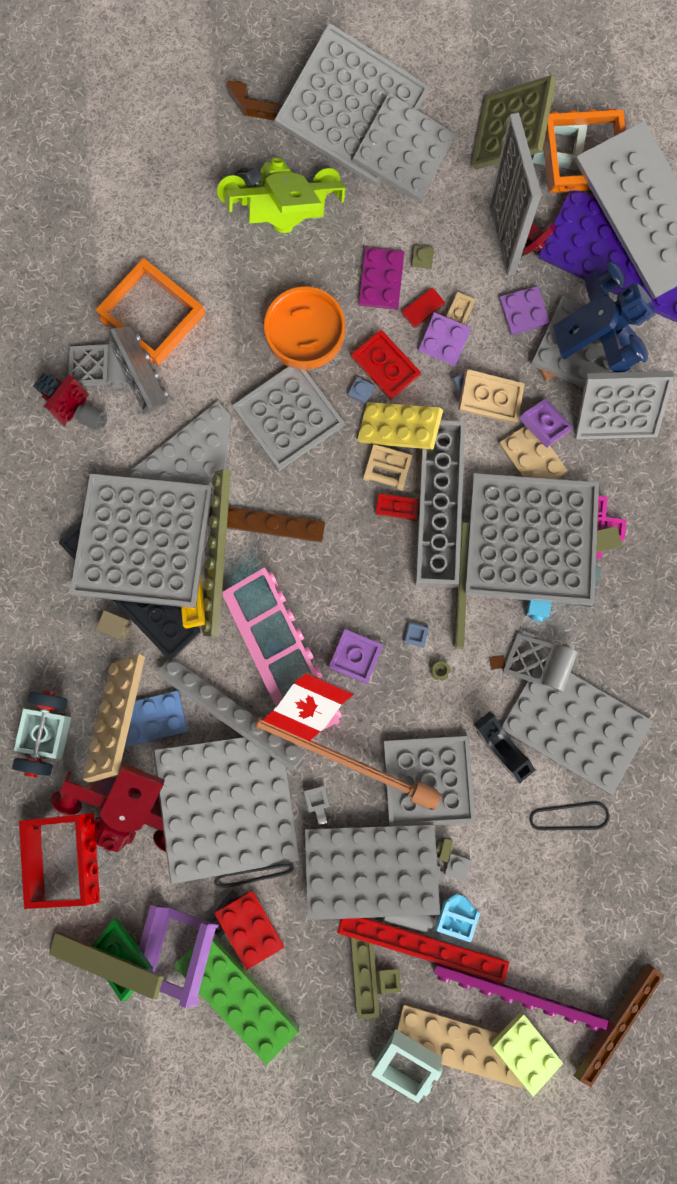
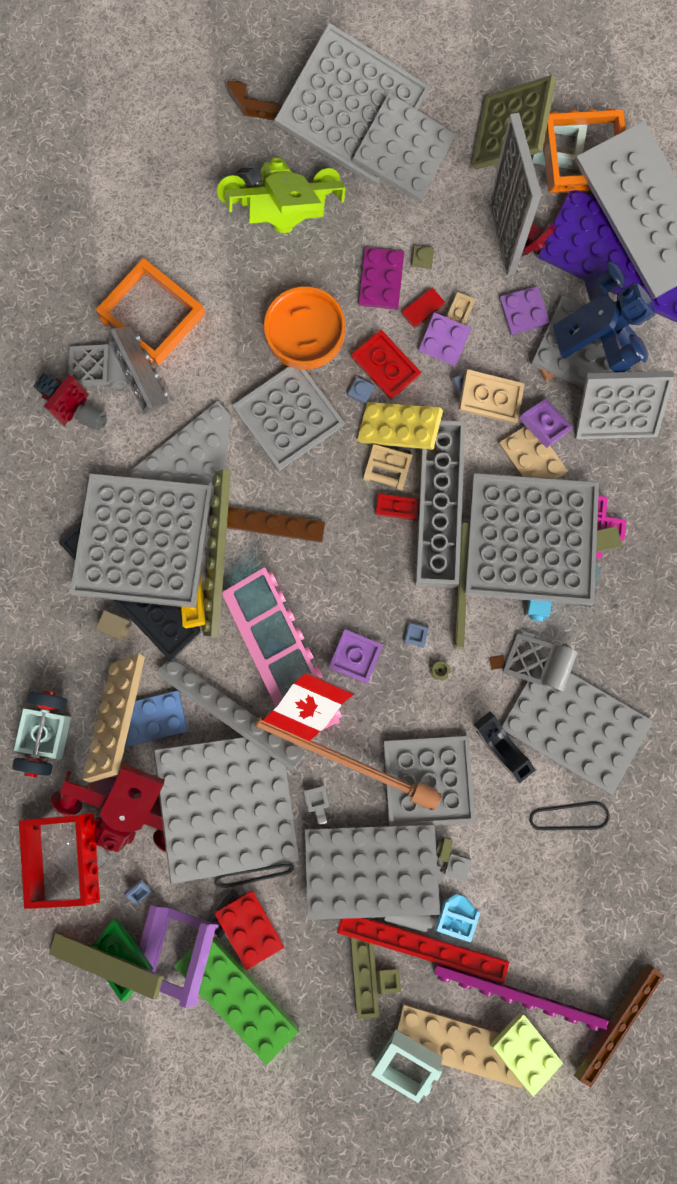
(137, 891): none -> sand blue slope

